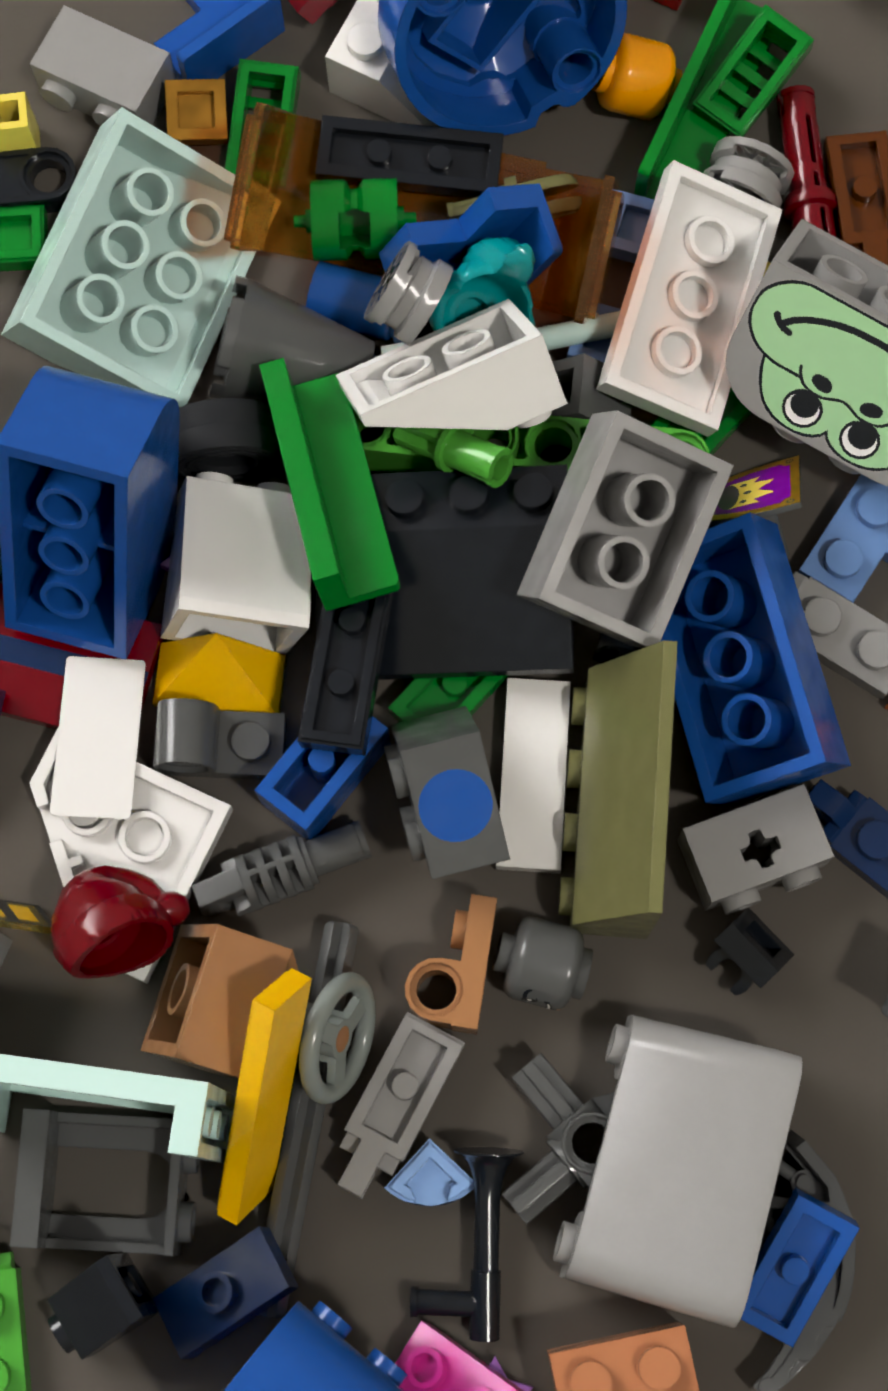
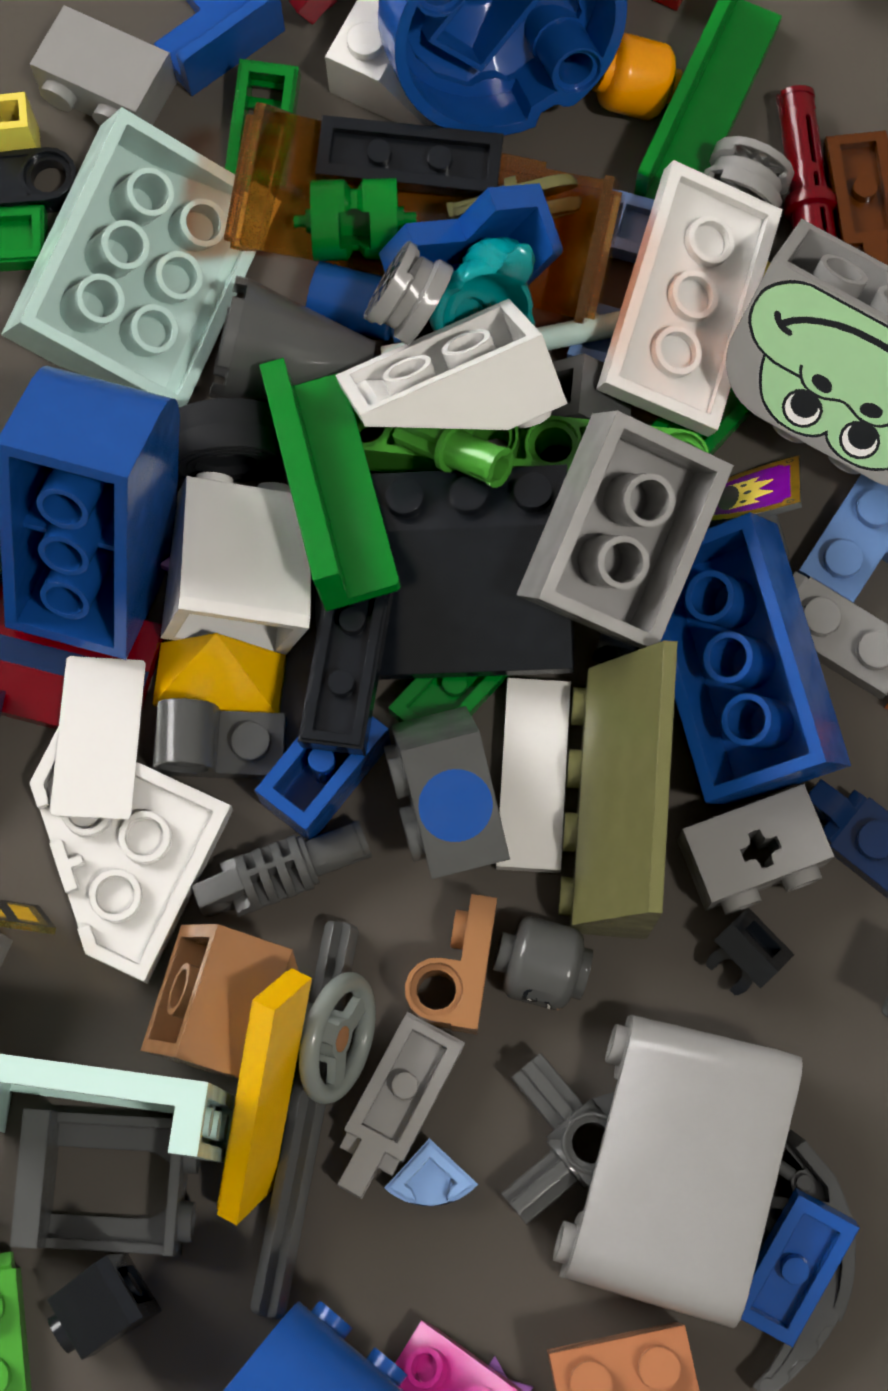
(113, 922): dark red piece -> none
(196, 111): pearl gold plate -> none
(225, 1293): dark blue plate -> none
(483, 1300): black piece -> none
(783, 35): green slope -> none

